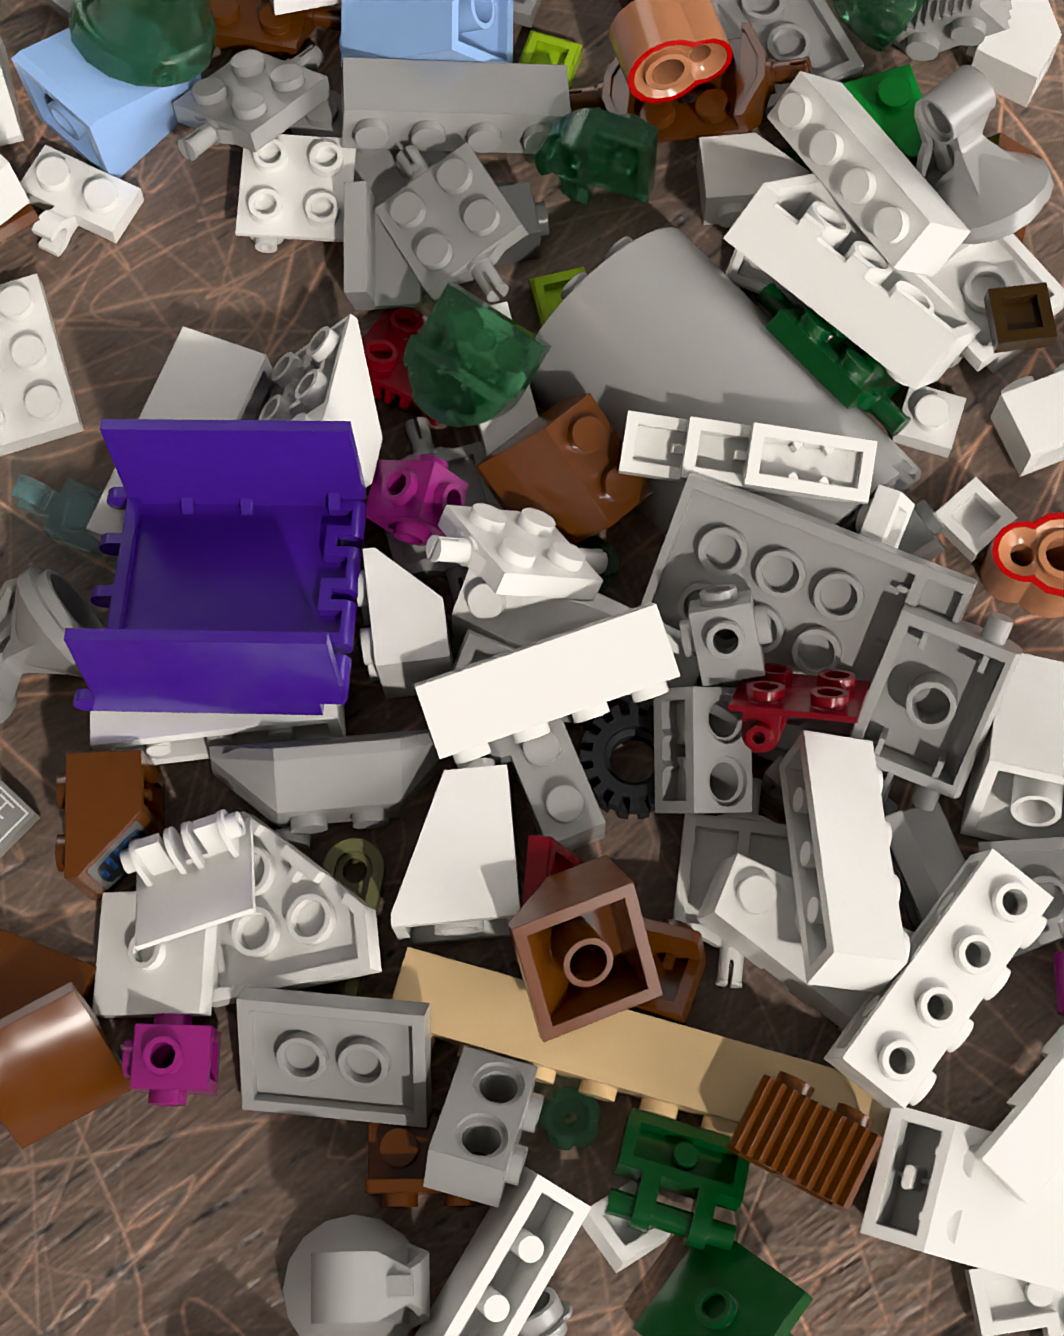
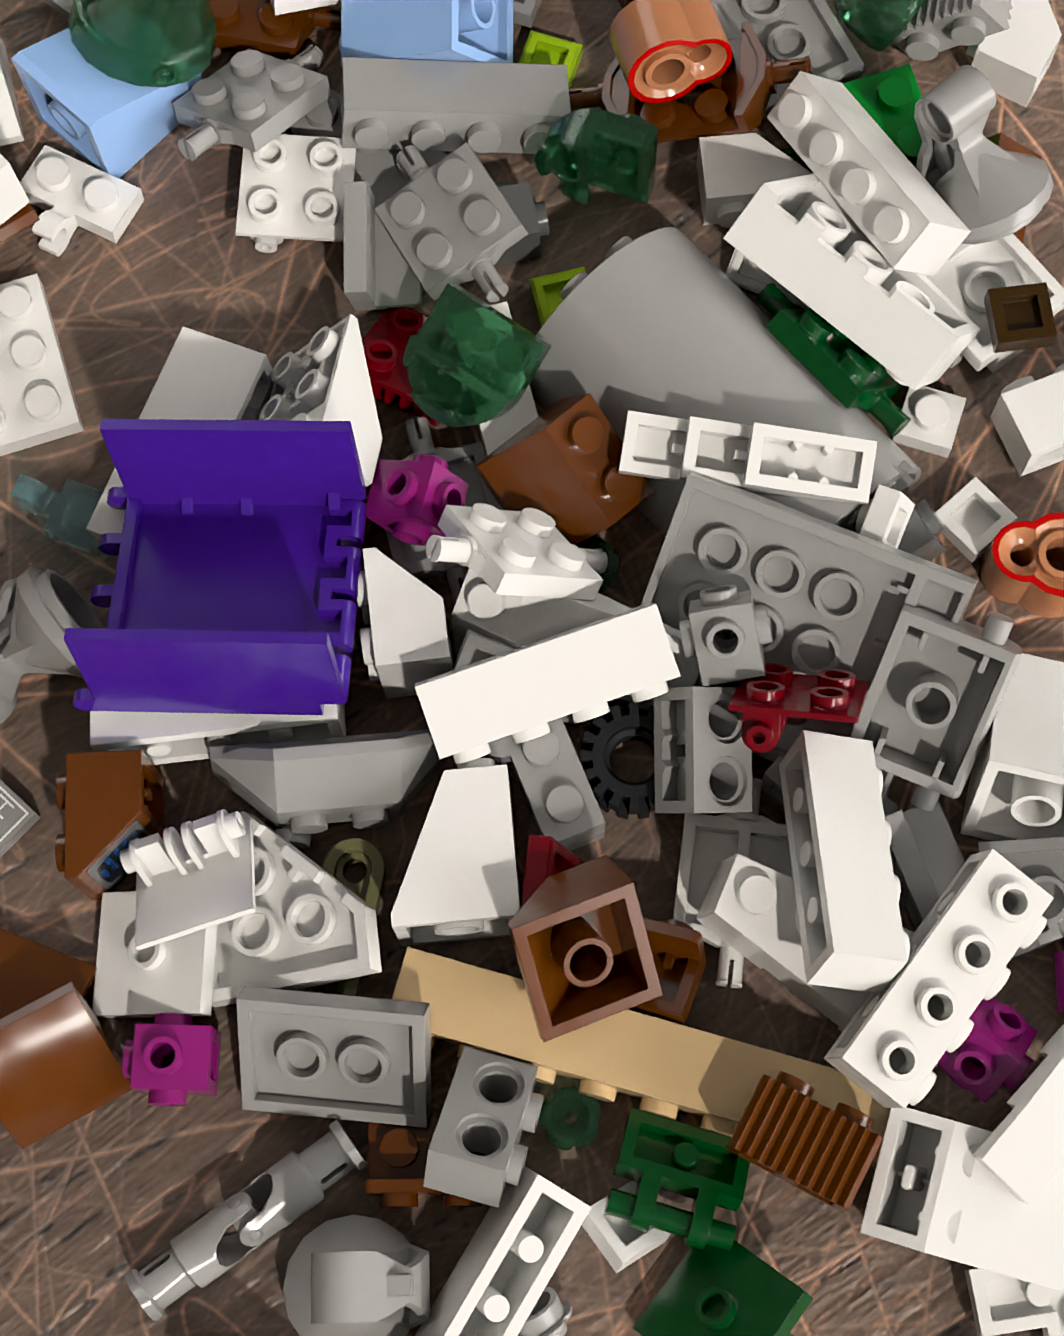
(287, 1192): none -> light grey piece
(992, 1051): none -> magenta brick

